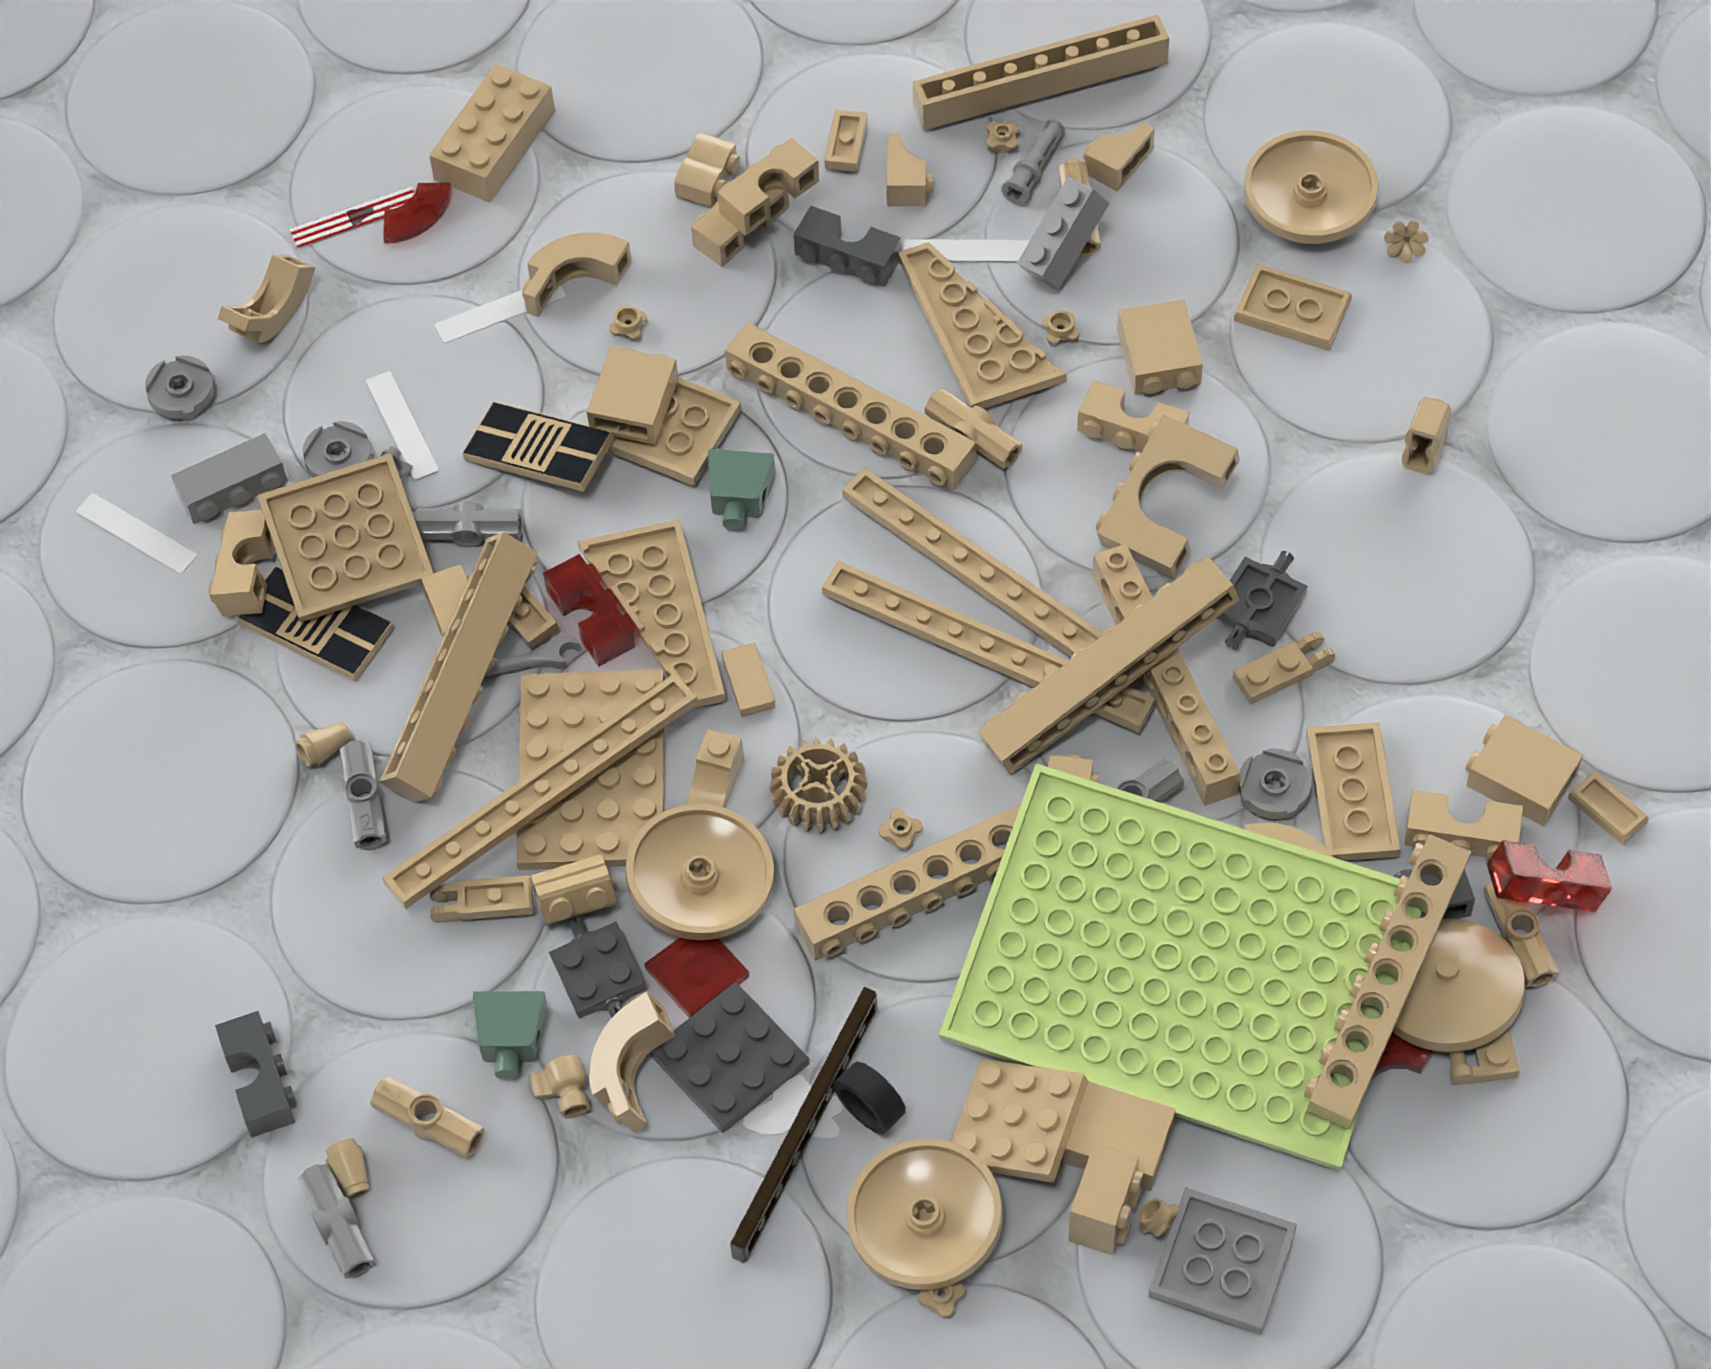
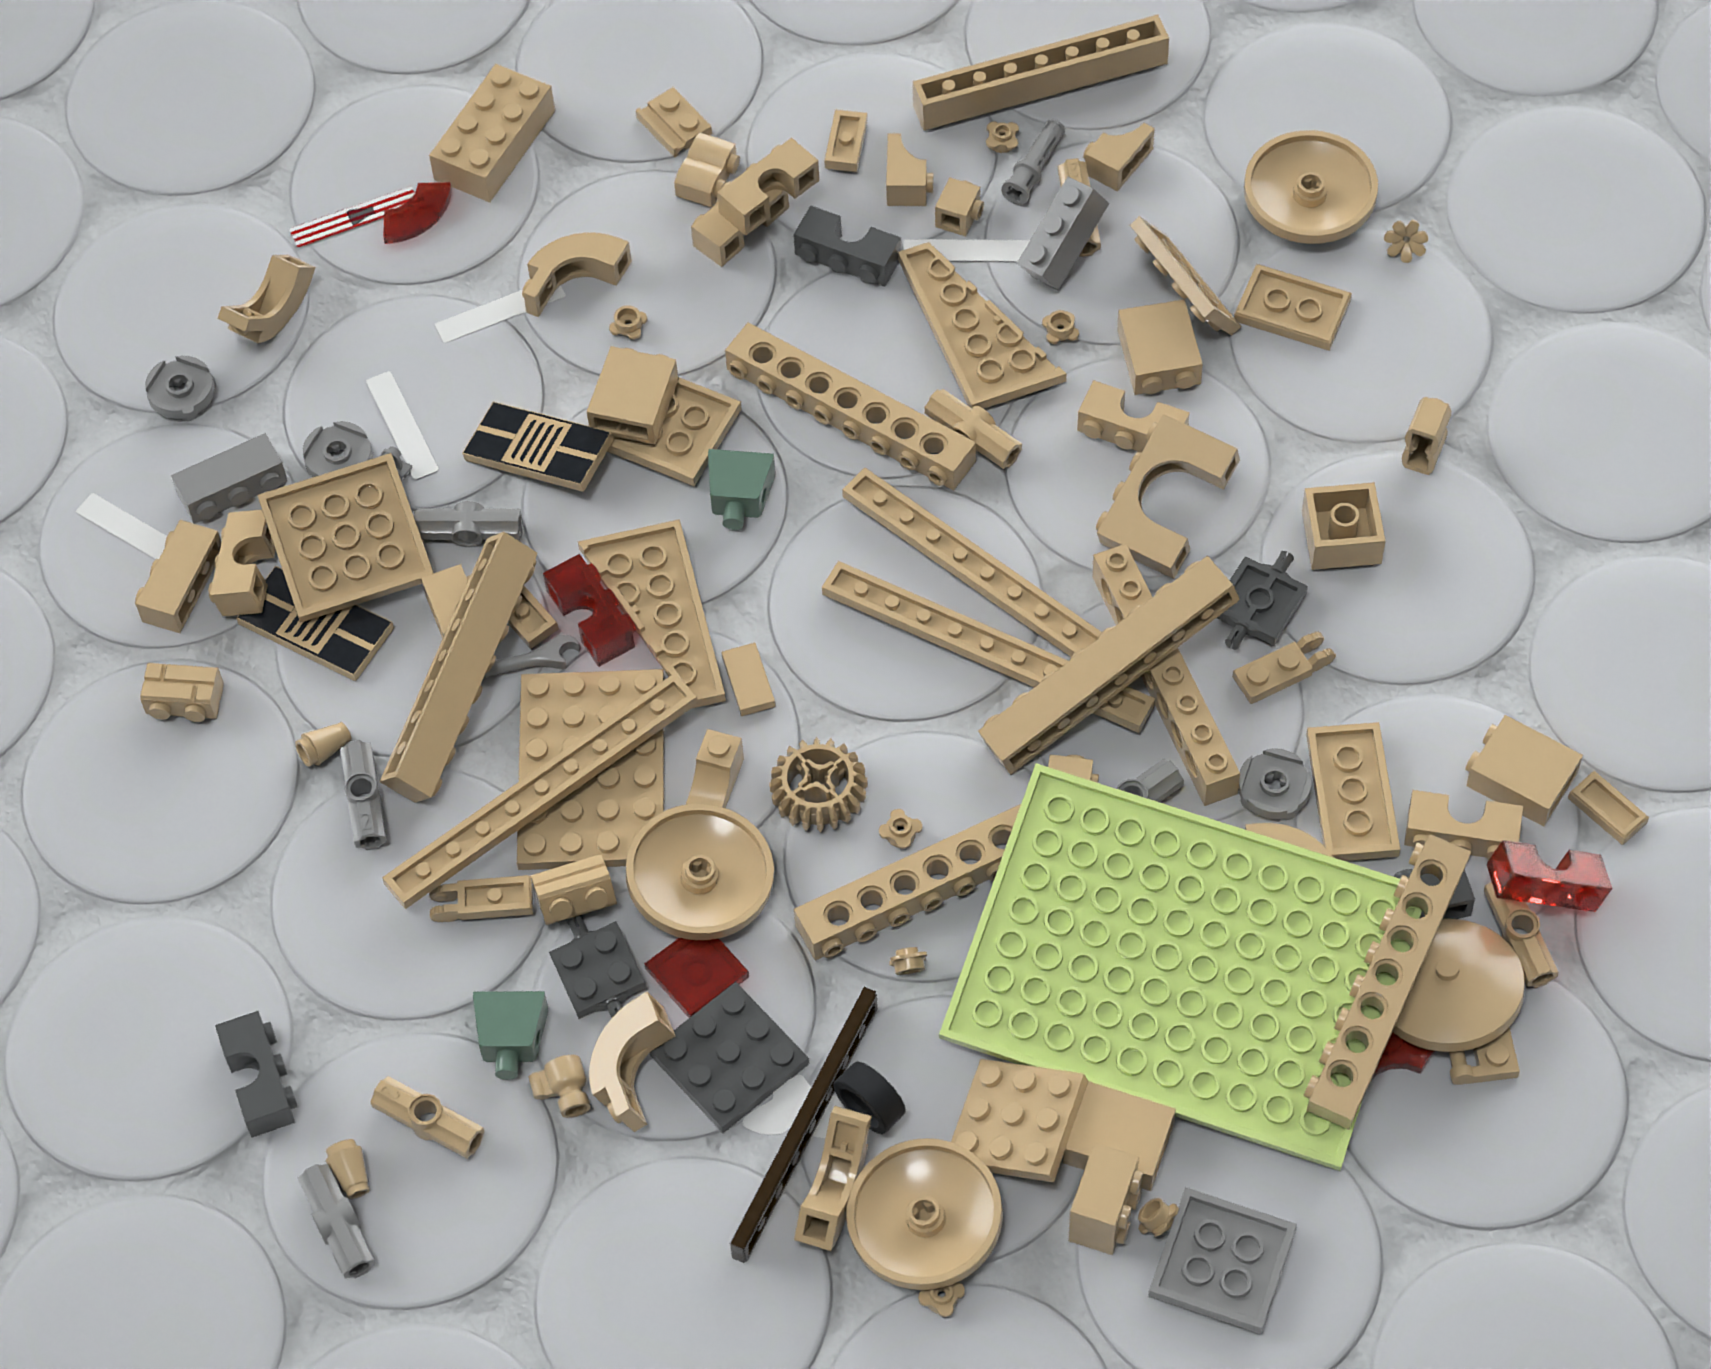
(178, 576): none -> tan brick
(181, 691): none -> tan brick
(673, 121): none -> tan plate
(842, 1160): none -> tan arch
(908, 961): none -> tan plate
(958, 206): none -> tan brick
(1187, 280): none -> tan plate
(1343, 526): none -> tan brick

